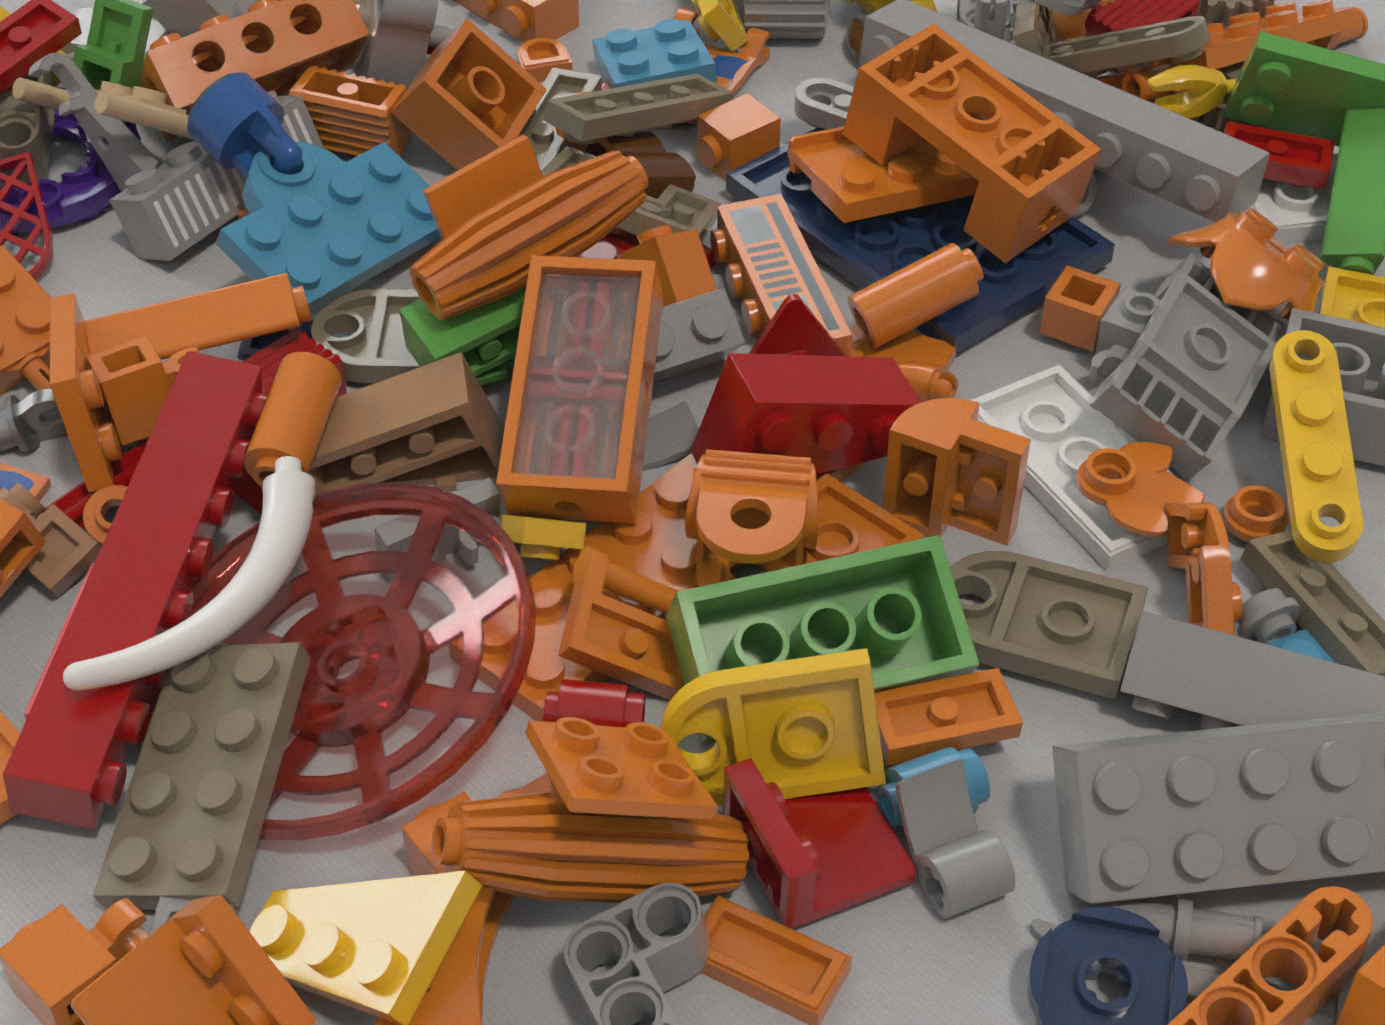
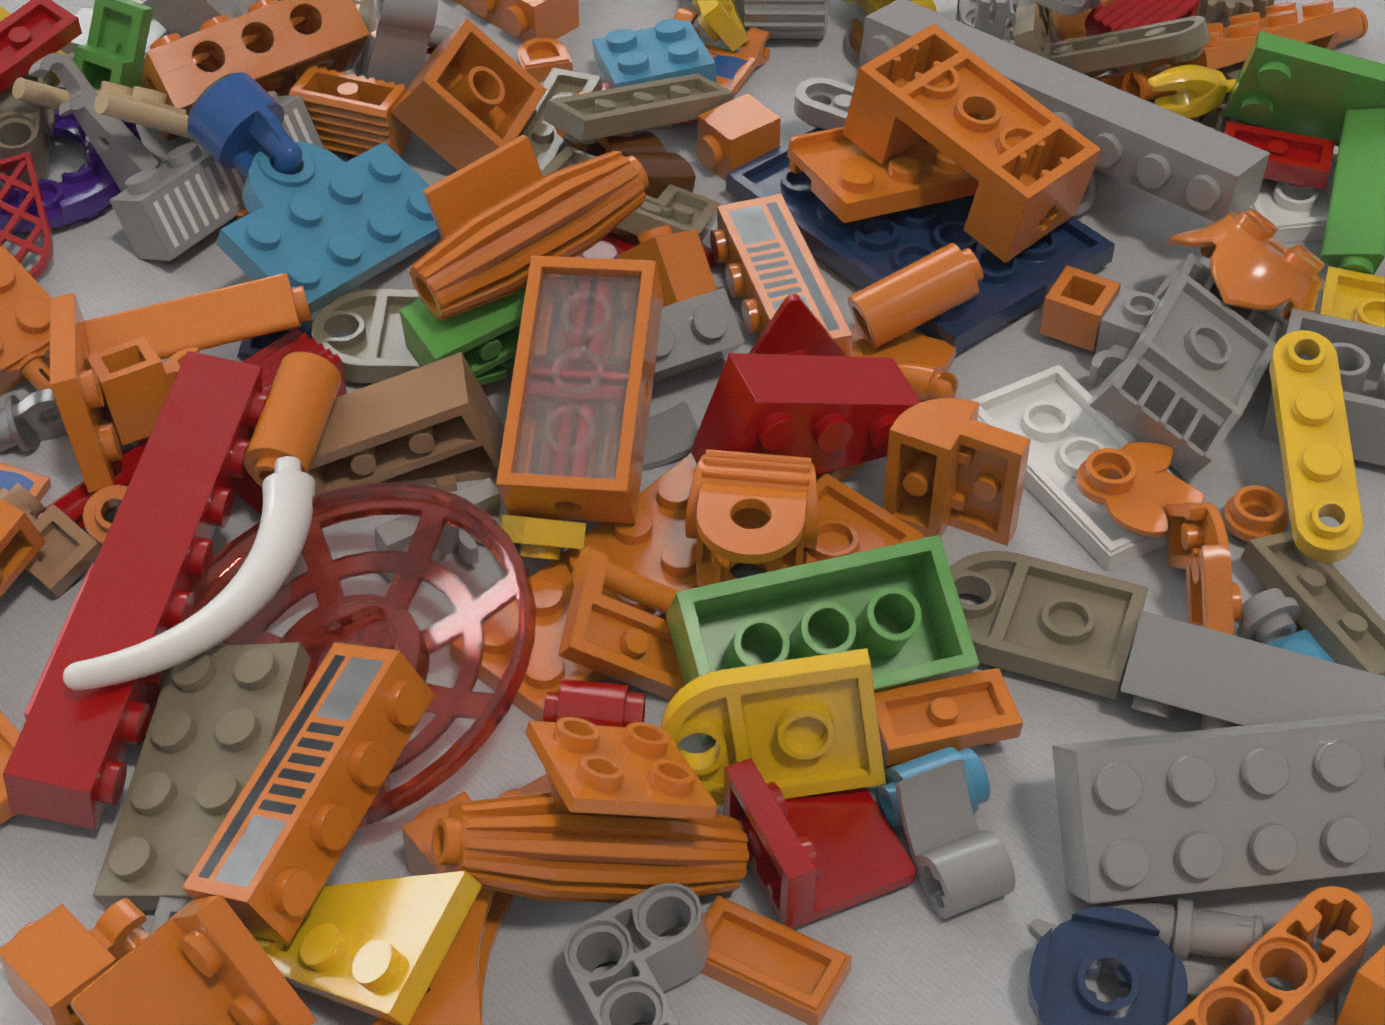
(312, 789): none -> orange brick

